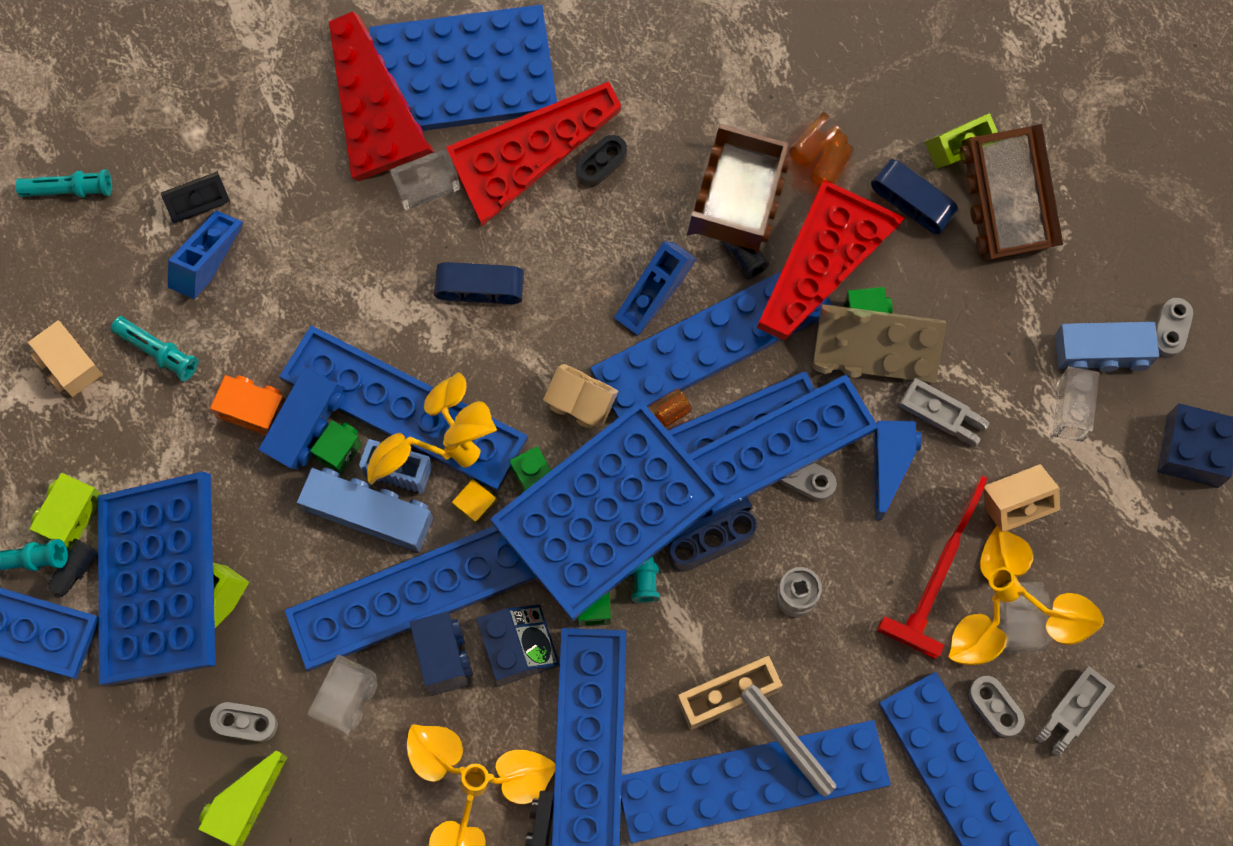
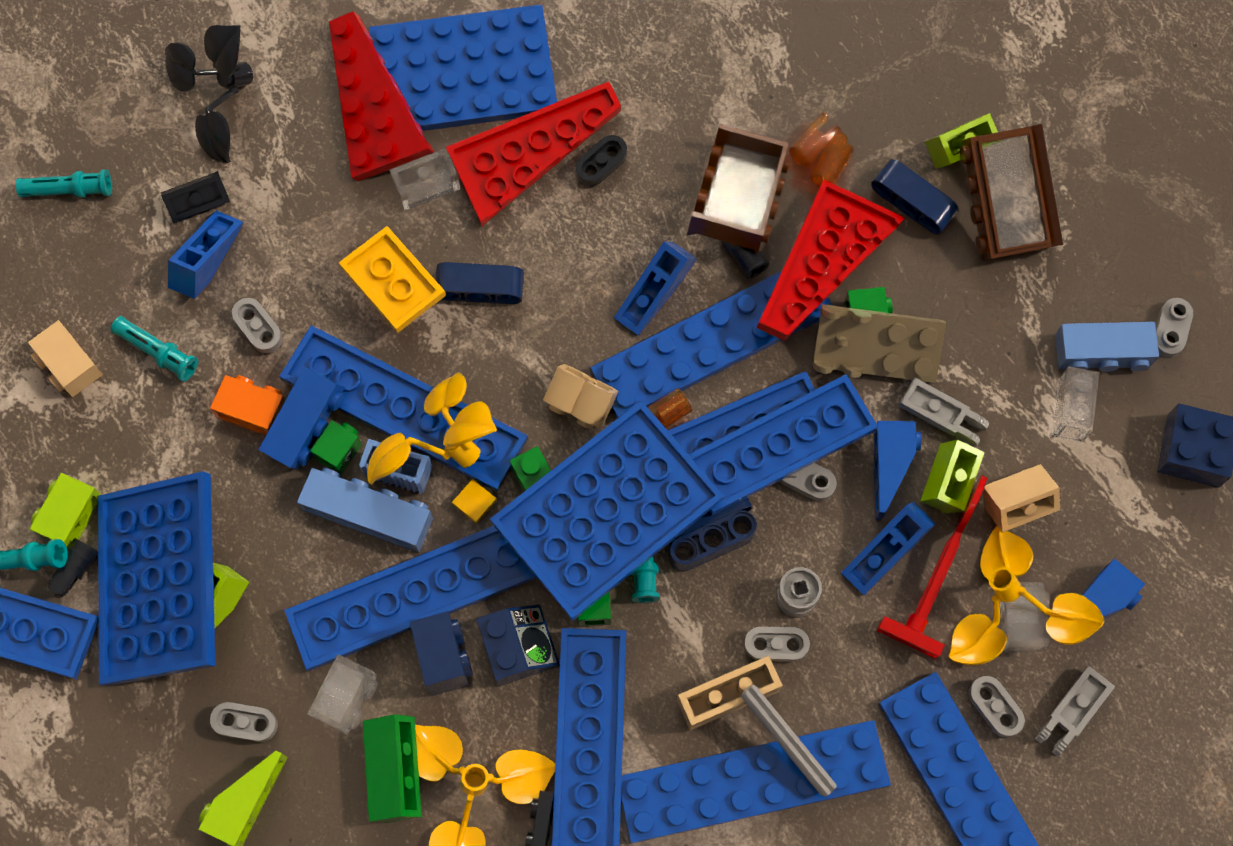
(222, 48): none -> black plant
(258, 327): none -> light grey plate
(391, 768): none -> green brick
(392, 279): none -> yellow plate
(776, 643): none -> light grey plate
(888, 547): none -> blue slope
(952, 476): none -> lime brick
(1114, 589): none -> blue slope

